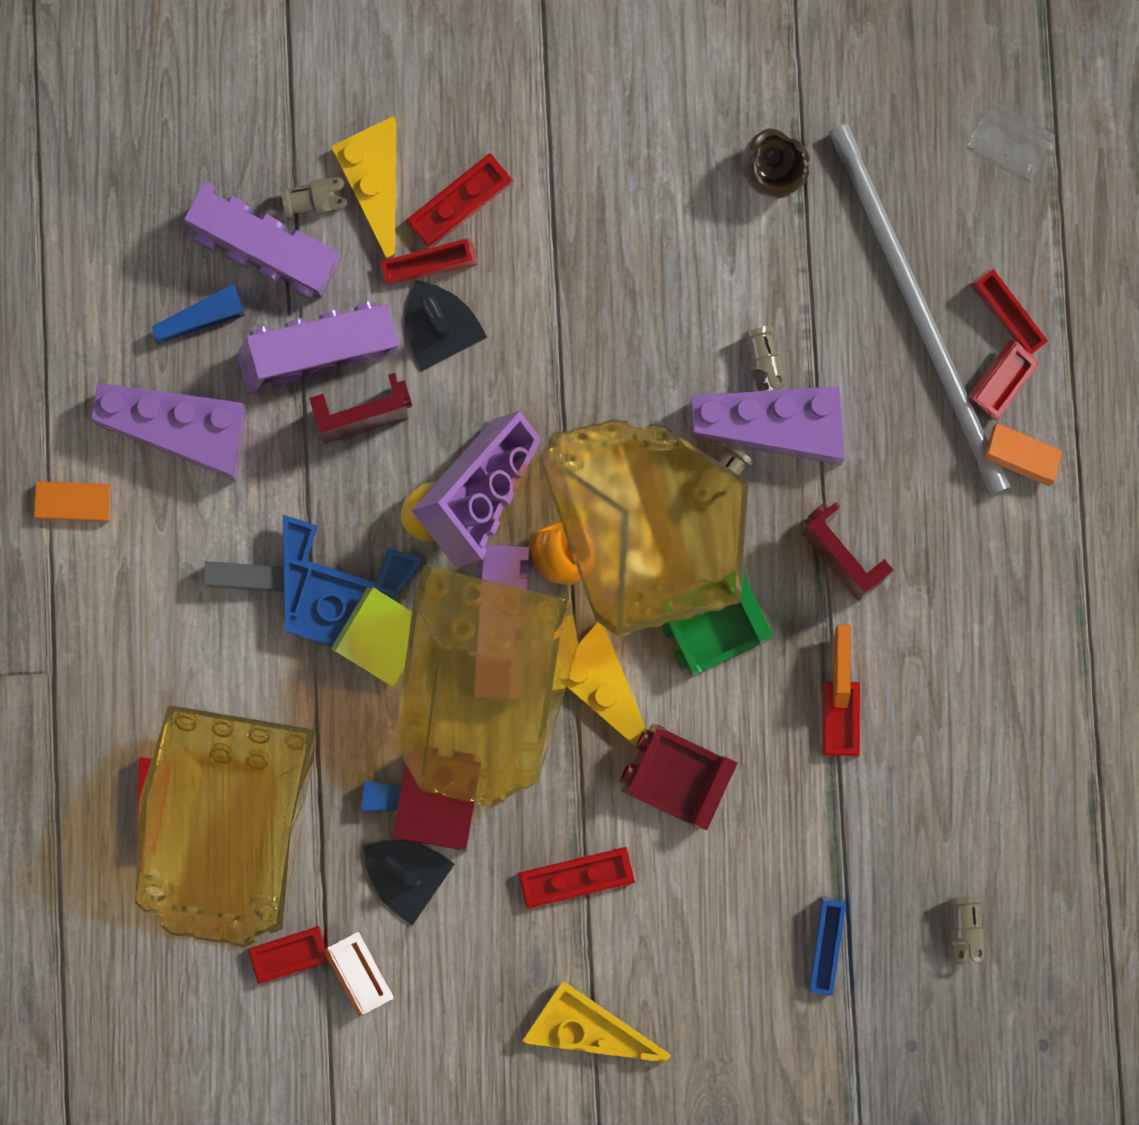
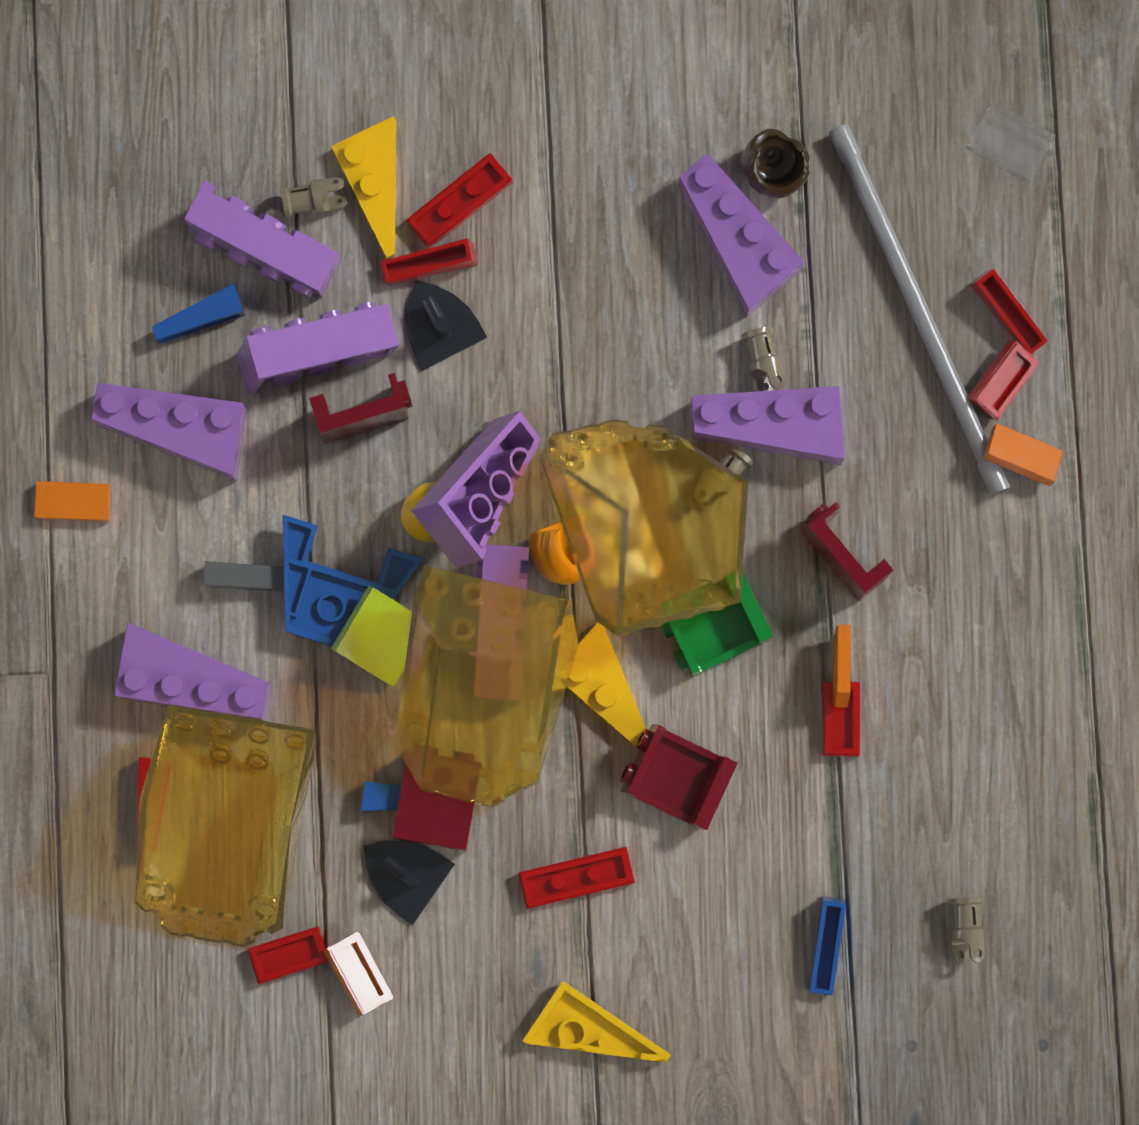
(174, 675): none -> medium lavender wedge
(741, 238): none -> medium lavender wedge

